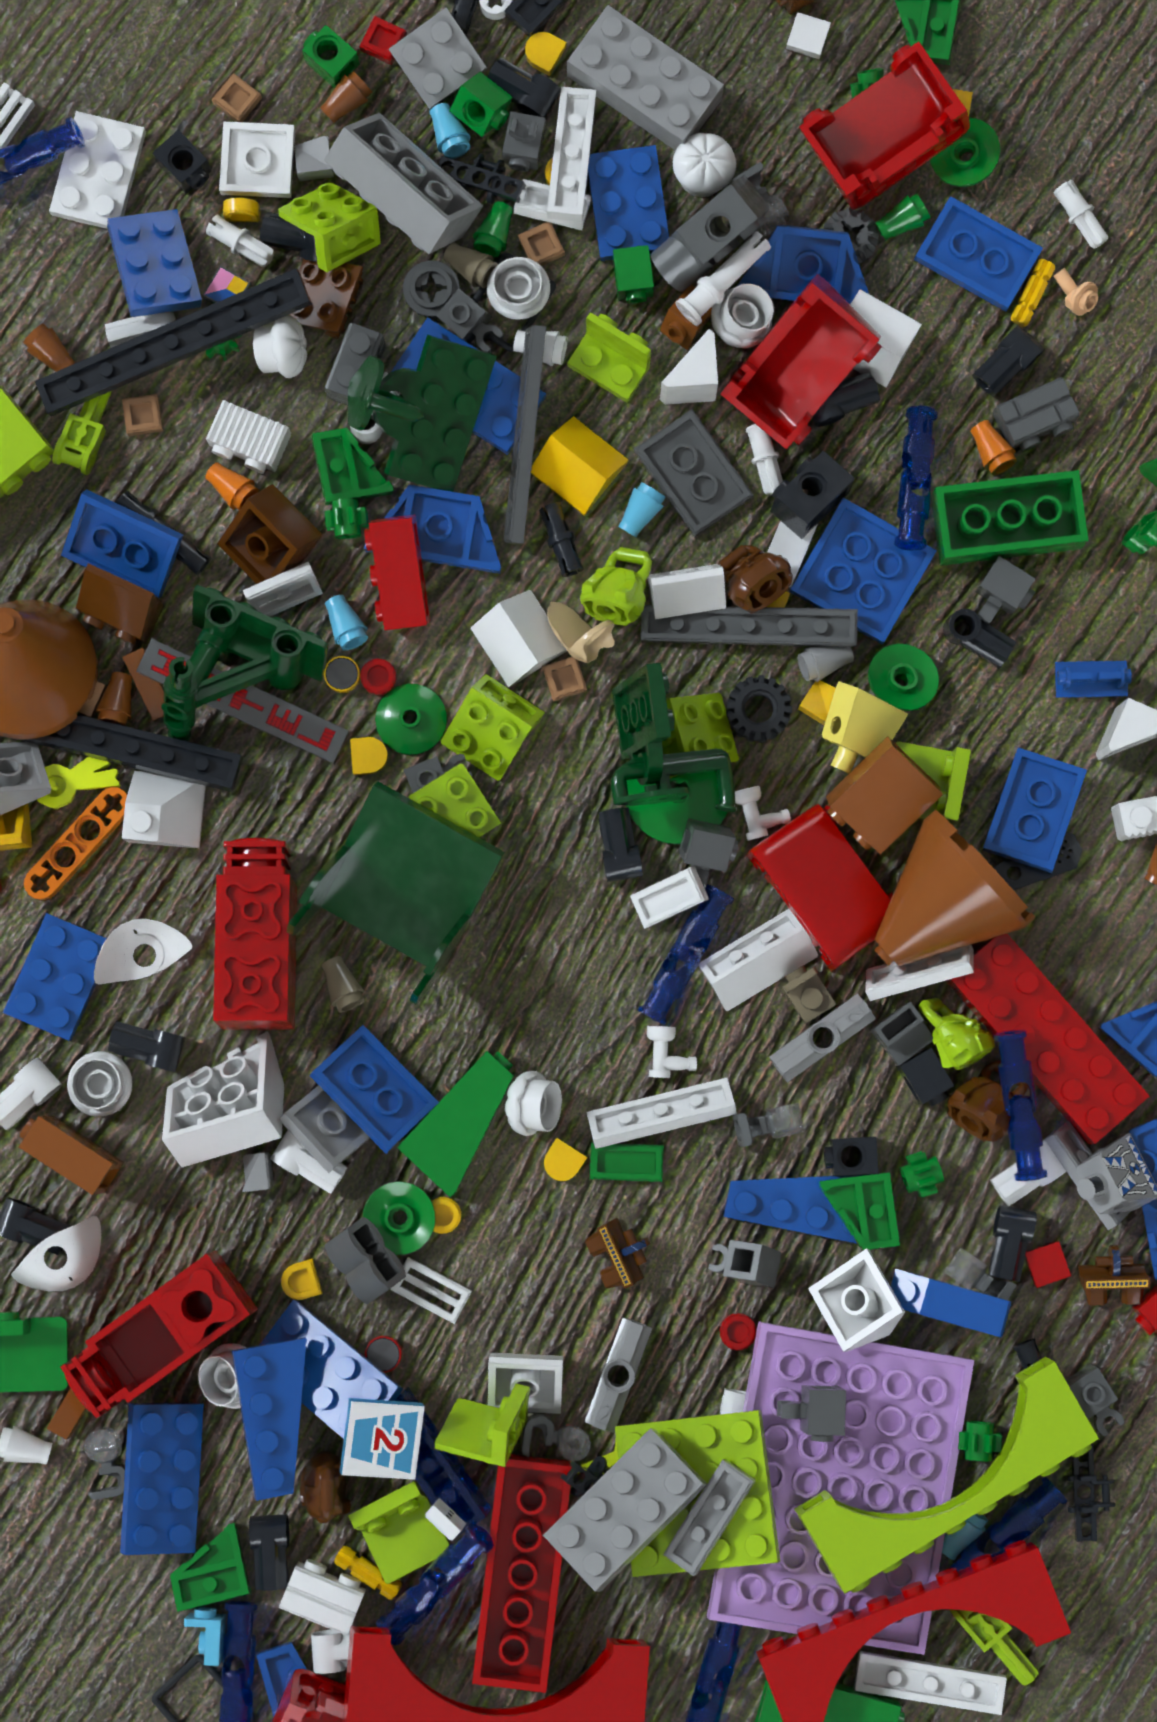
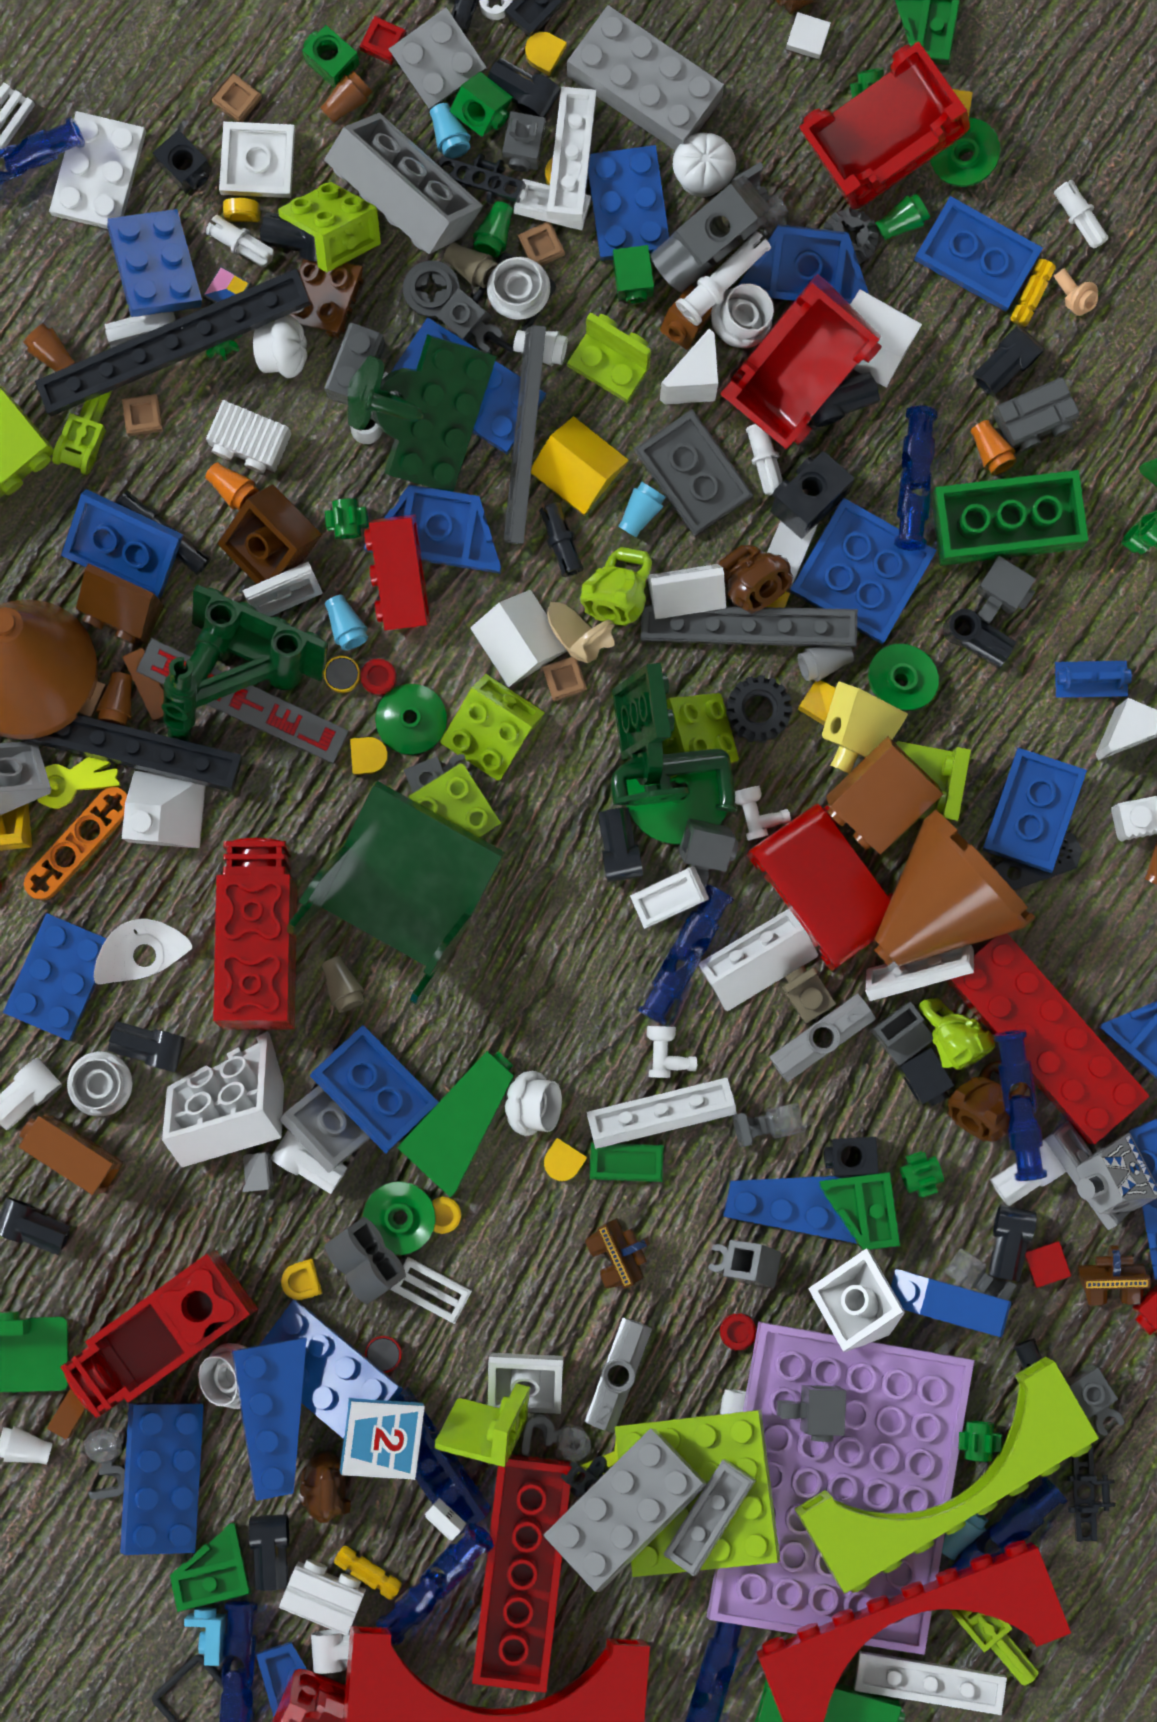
(82, 1250): white piece -> none
(310, 159): light grey slope -> none
(346, 468): green wing -> none
(400, 1532): lime bracket -> none

